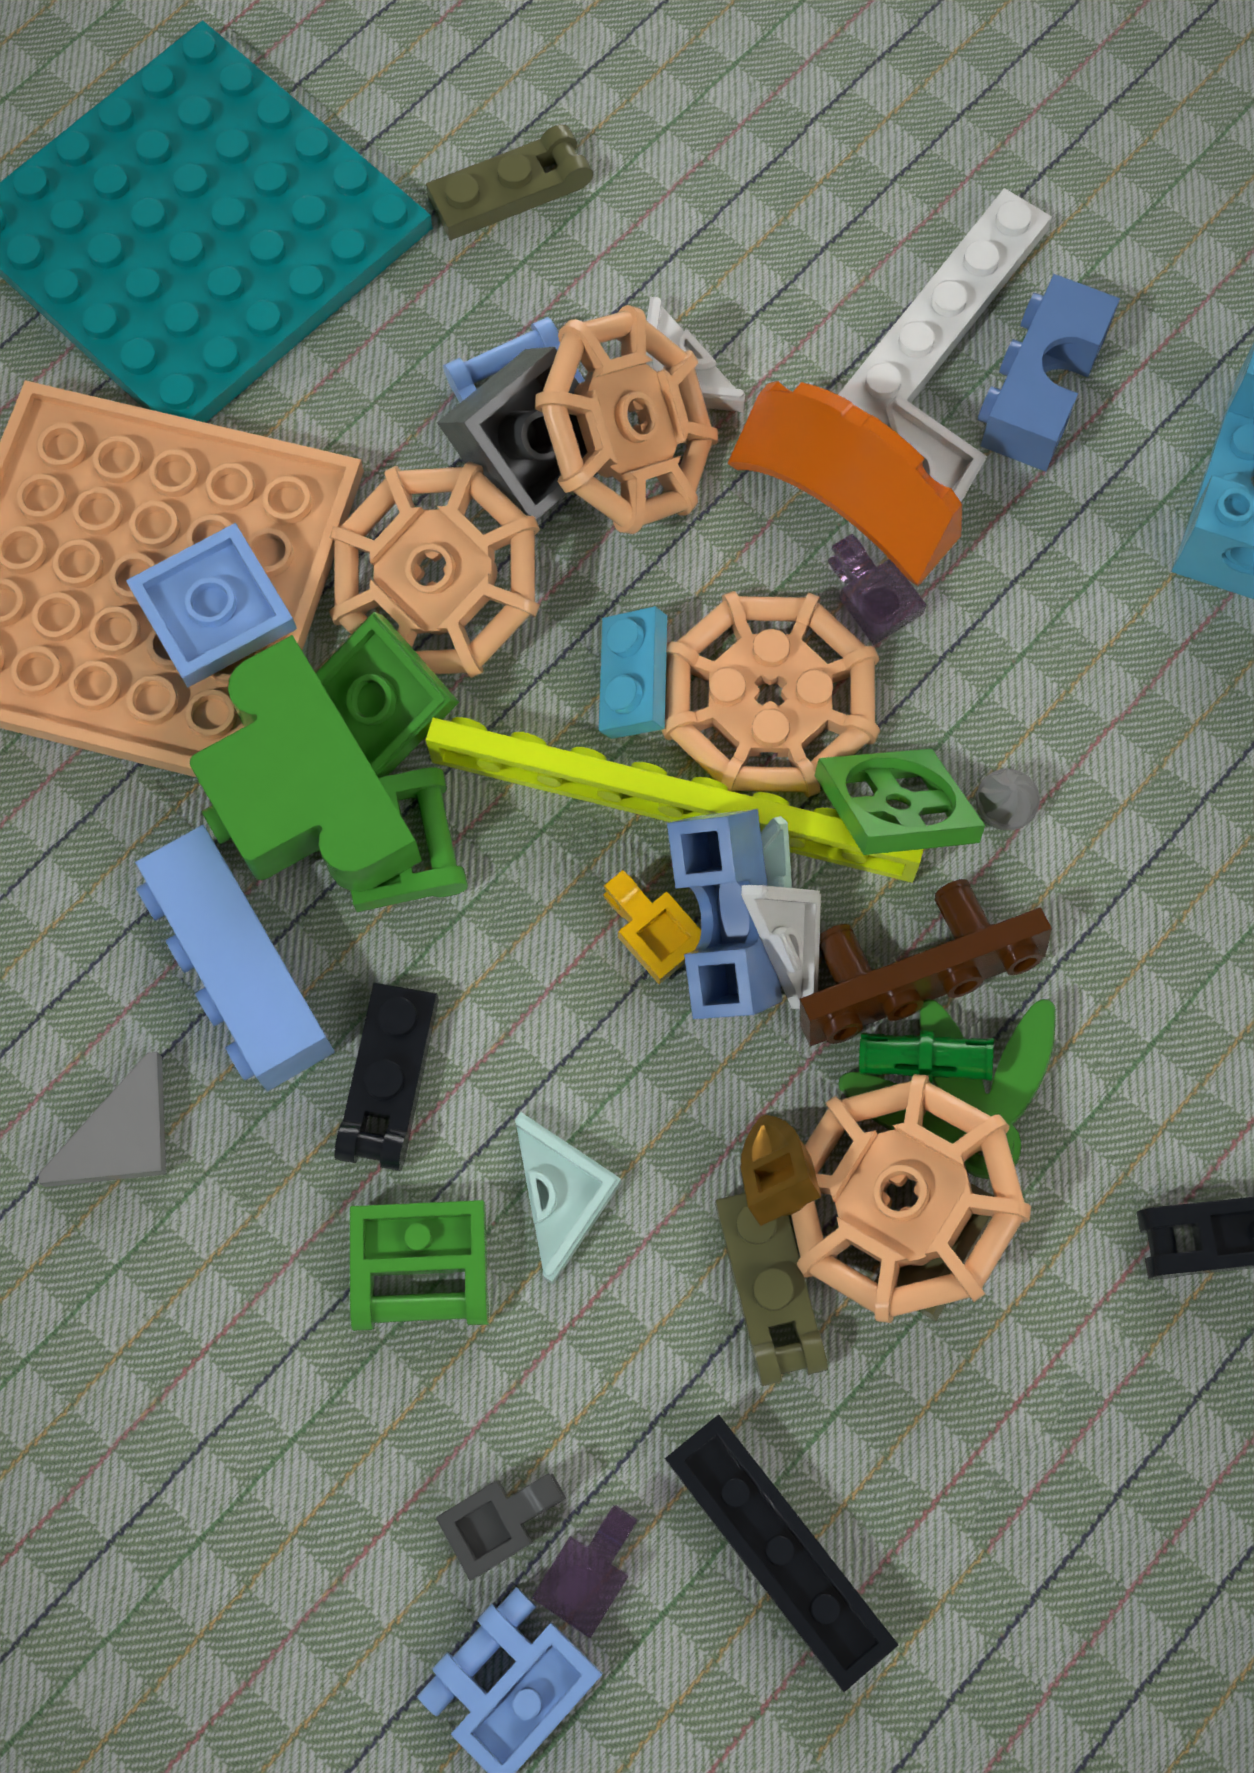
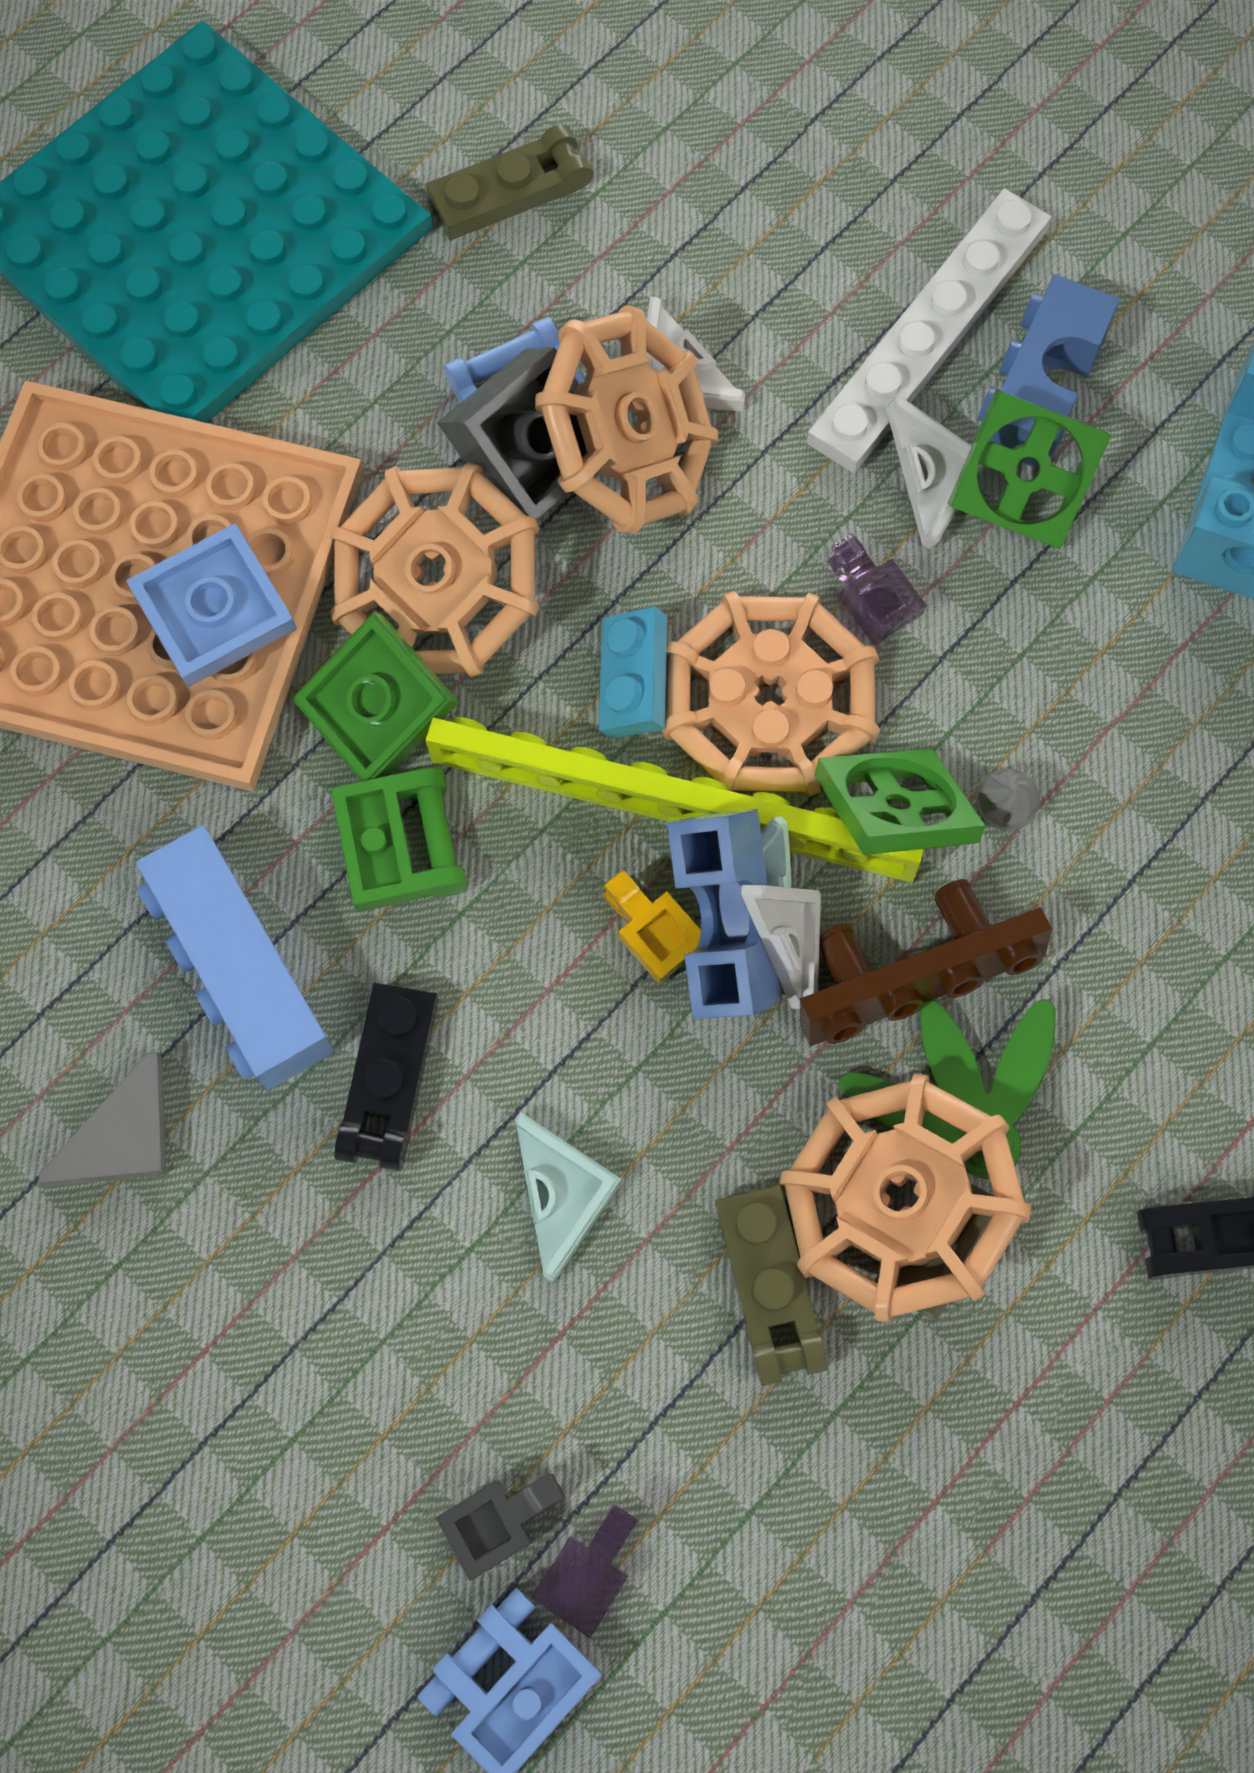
(299, 780): bright green brick -> none
(418, 1241): bright green plate -> none
(776, 1170): pearl gold plate -> none
(781, 1553): black plate -> none
(854, 469): orange windscreen -> none
(926, 1056): green pin -> none
(1073, 486): none -> bright green piece

